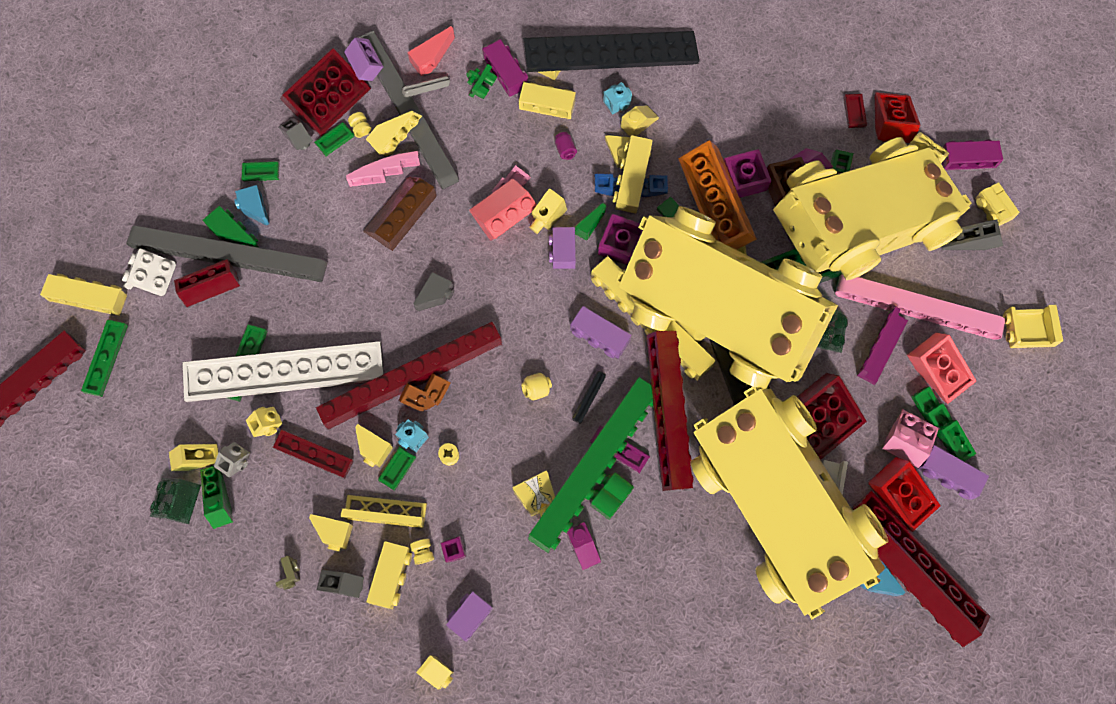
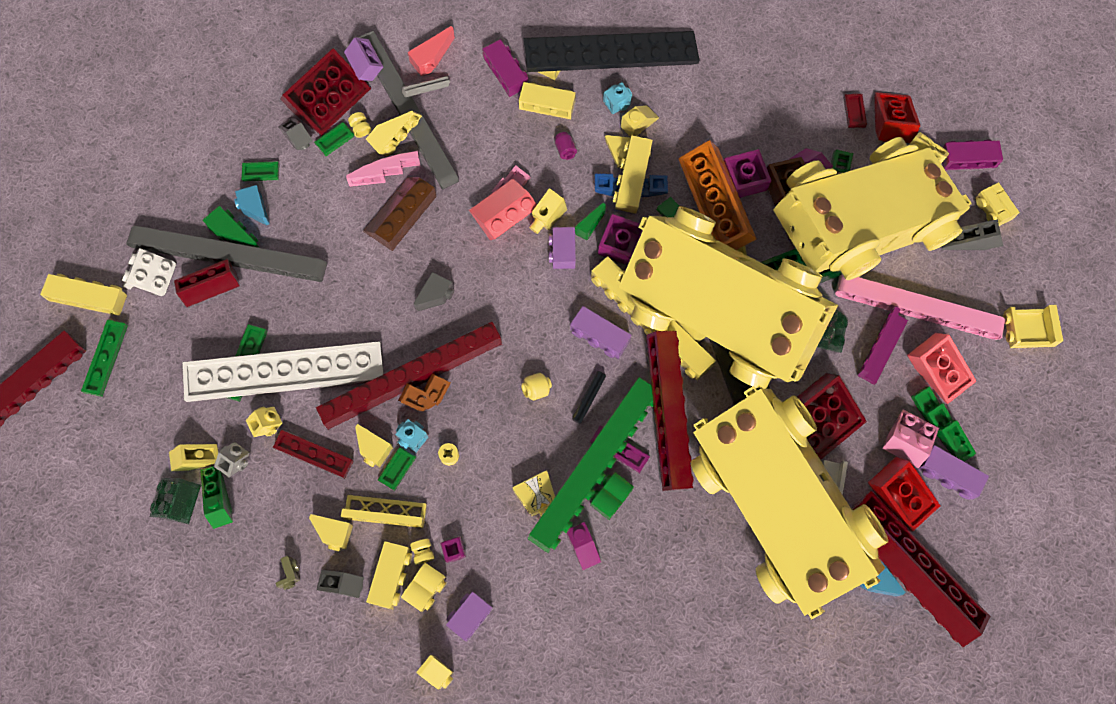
(424, 587): none -> light yellow brick
(486, 76): green hips -> none

